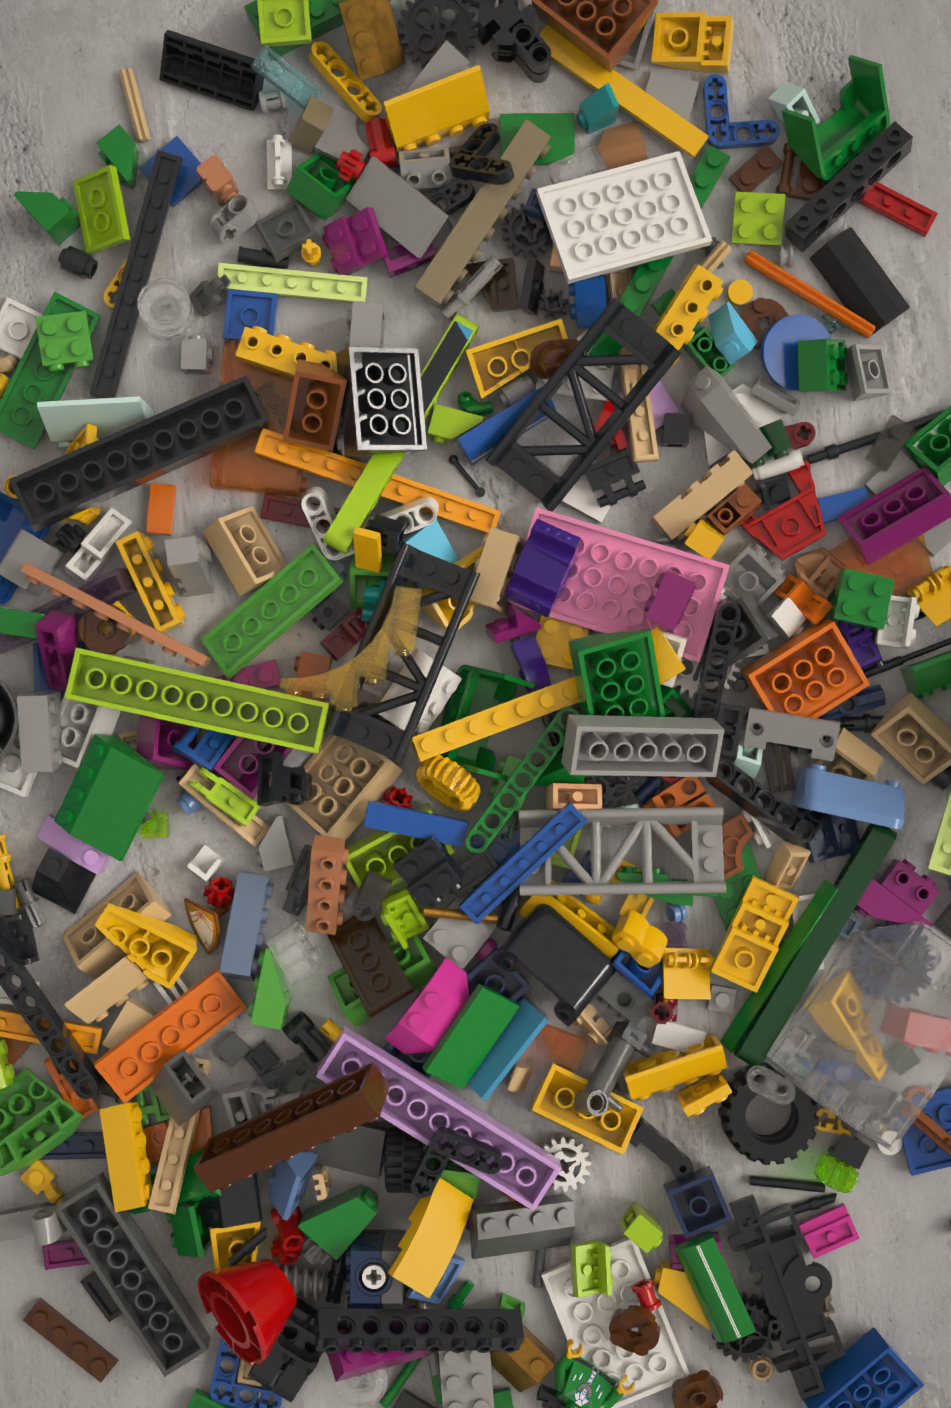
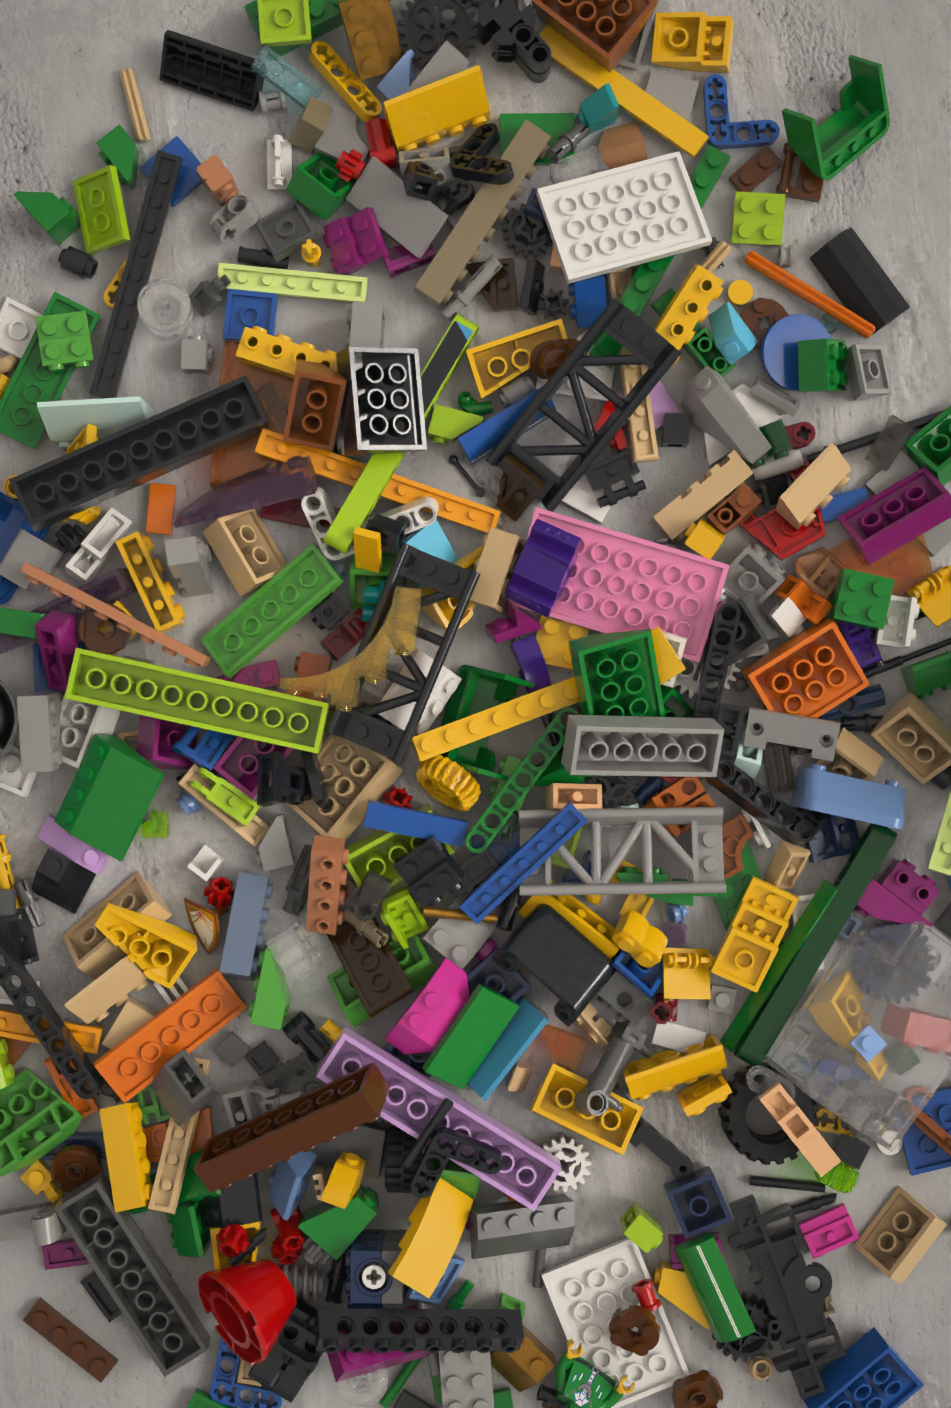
(71, 1156): none -> reddish brown plate
(232, 1240): none -> red gear
(253, 490): none -> slope
(316, 779): none -> black tile
(344, 1180): none -> yellow slope
(366, 928): none -> dark tan pin
(399, 77): none -> light blue slope
(419, 174): none -> black brick
(427, 1132): none -> black bar
(517, 488): none -> dark brown wing
(567, 142): none -> dark grey pin
(591, 1268): lime bracket -> none
(671, 598): magenta brick -> none
(792, 98): light aqua slope -> none
(799, 1129): none -> light nougat slope
(814, 487): none -> tan slope
(848, 186): black brick -> none
(867, 1043): none -> light blue plate
(899, 208): red tile -> none
(900, 1235): none -> tan slope

